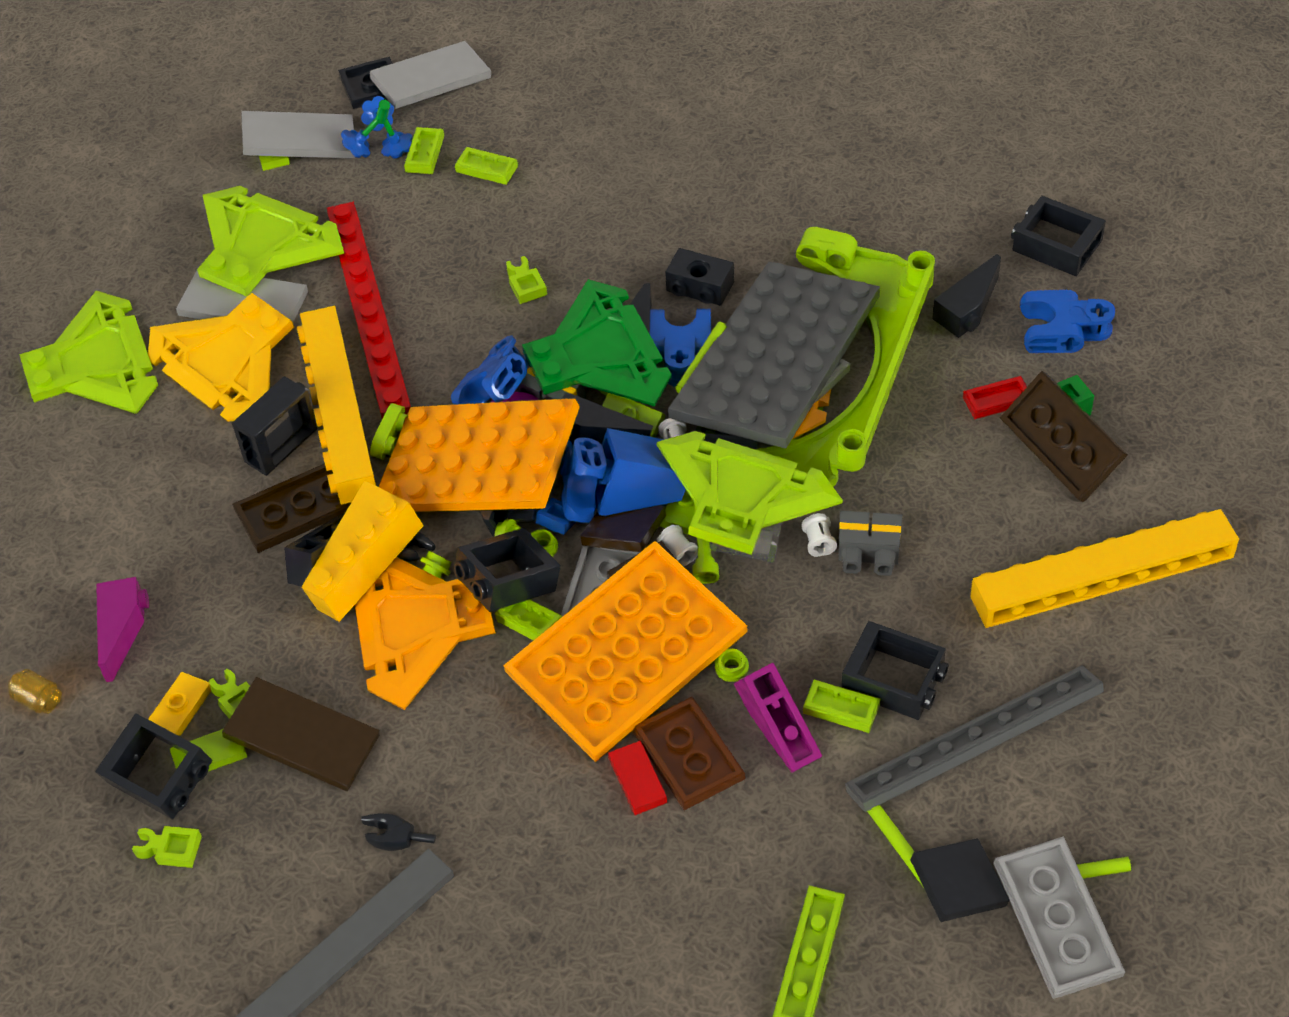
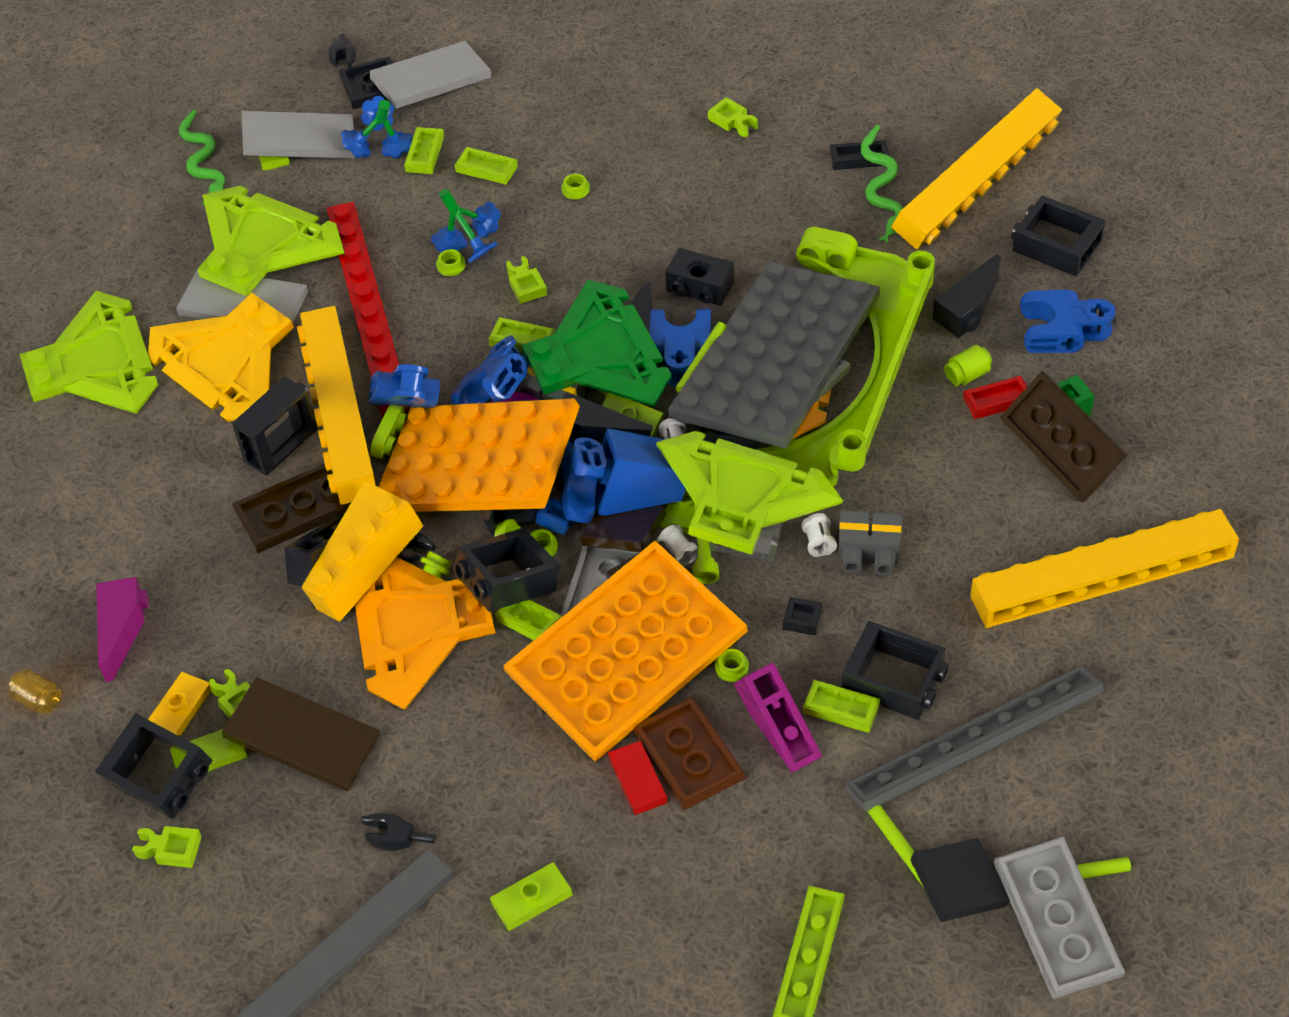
(199, 156): none -> bright green animal
(341, 50): none -> black hand
(404, 386): none -> blue piece
(450, 262): none -> lime plate
(484, 222): none -> blue plant
(521, 331): none -> lime plate
(531, 896): none -> lime plate
(575, 186): none -> lime plate
(732, 115): none -> lime plate
(802, 616): none -> black tile
(850, 157): none -> black tile
(881, 180): none -> bright green animal
(968, 365): none -> lime brick
(976, 169): none -> yellow brick

